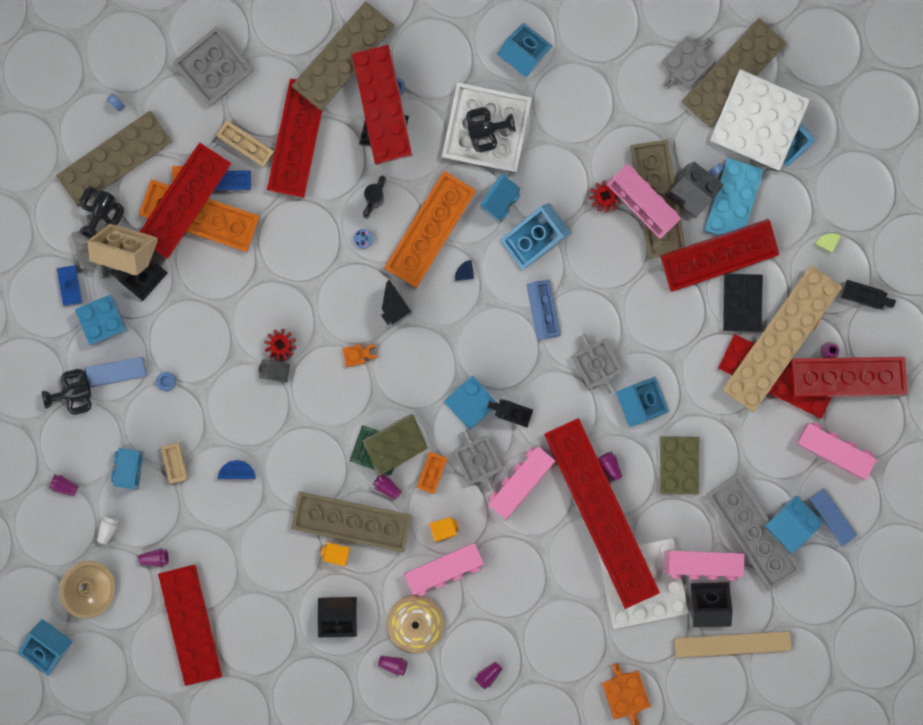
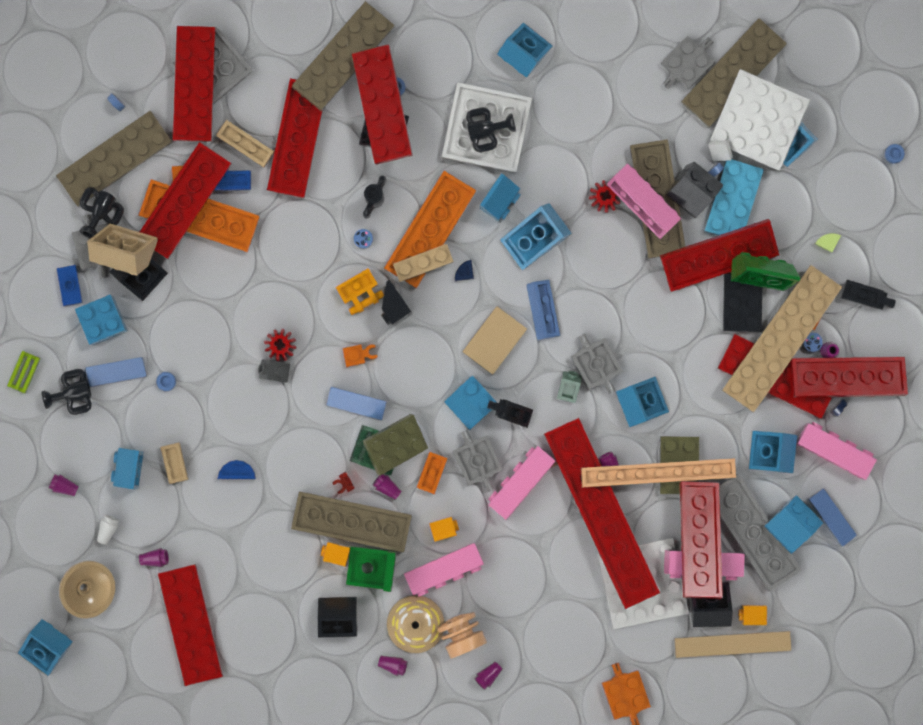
(23, 372): none -> lime tile
(194, 83): none -> red plate
(346, 483): none -> clear red tile
(356, 403): none -> medium blue slope
(357, 286): none -> light orange plate
(383, 568): none -> green bracket
(423, 263): none -> tan plate
(462, 635): none -> light nougat wheel
(494, 340): none -> tan tile
(569, 386): none -> sand green bracket
(658, 472): none -> light nougat plate
(701, 540): none -> plate
(720, 150): none -> white tile
(753, 615): none -> light orange brick
(763, 272): none -> green slope
(773, 451): none -> dark azure slope
(813, 342): none -> medium blue tile
(838, 409): none -> dark blue tile
(894, 153): none -> medium blue tile

